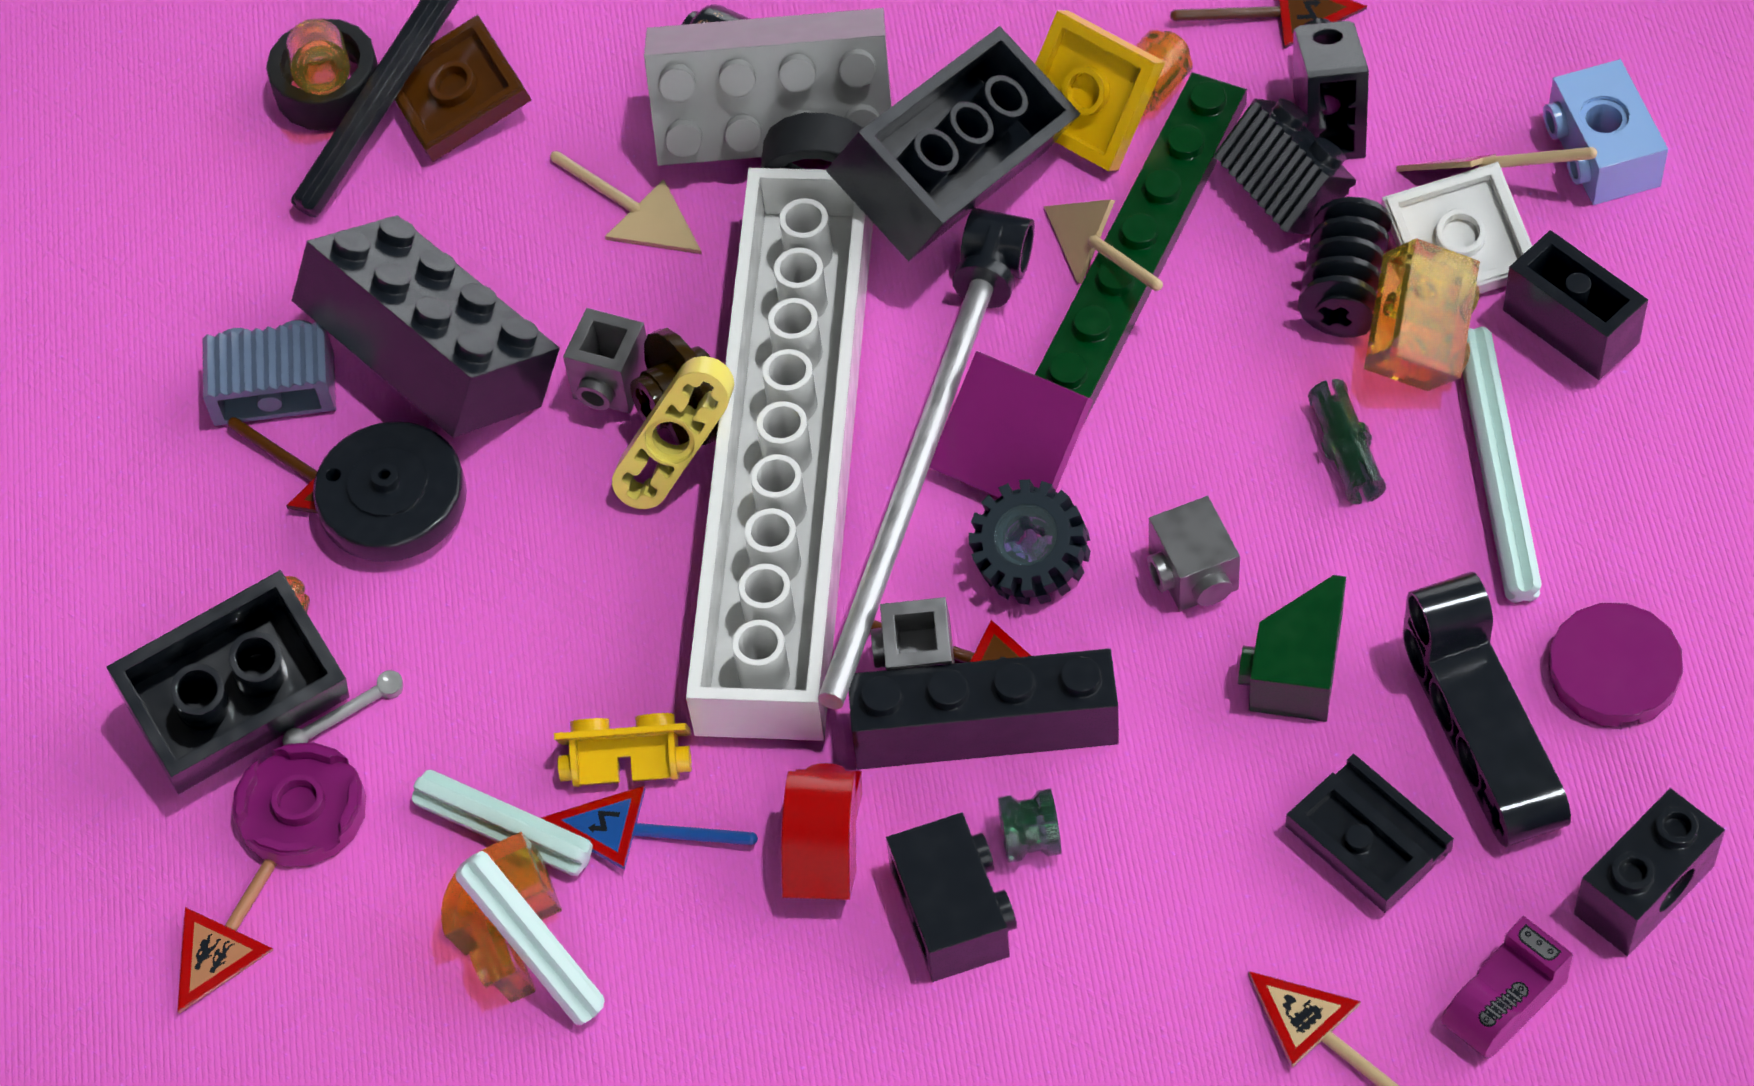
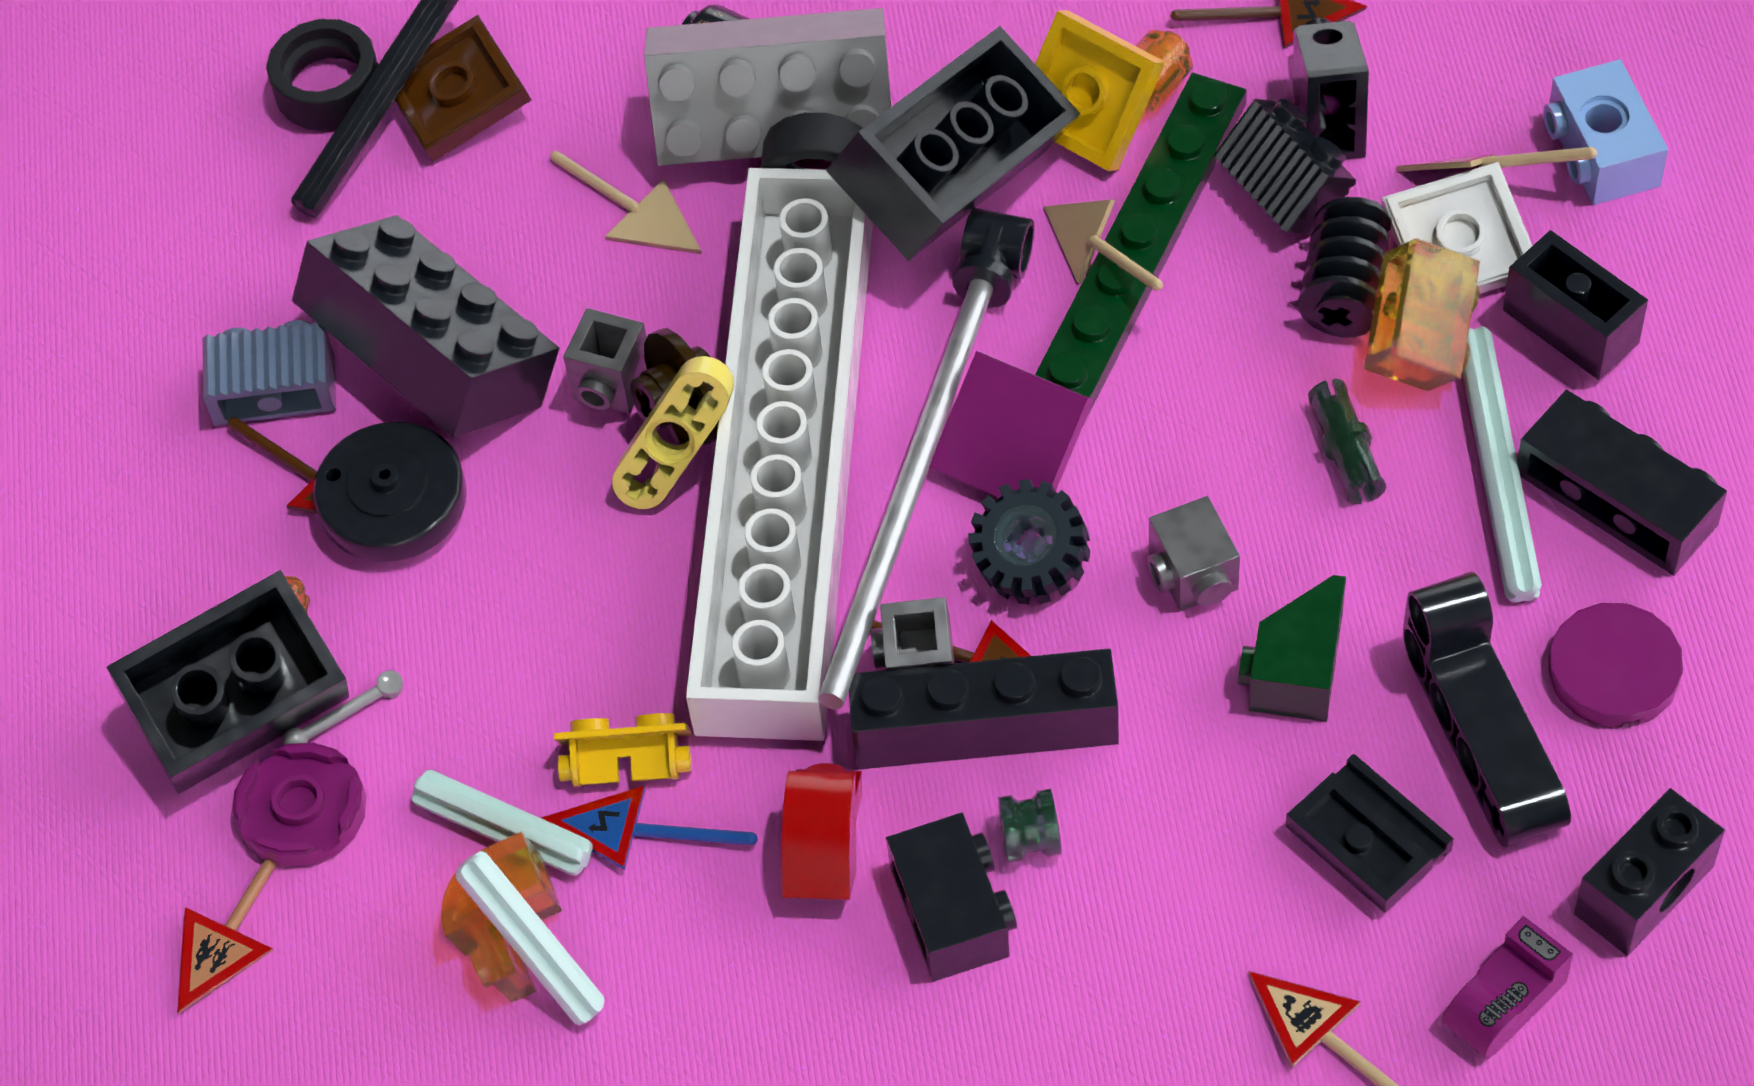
(317, 56): clear yellow brick -> none
(1621, 481): none -> black brick

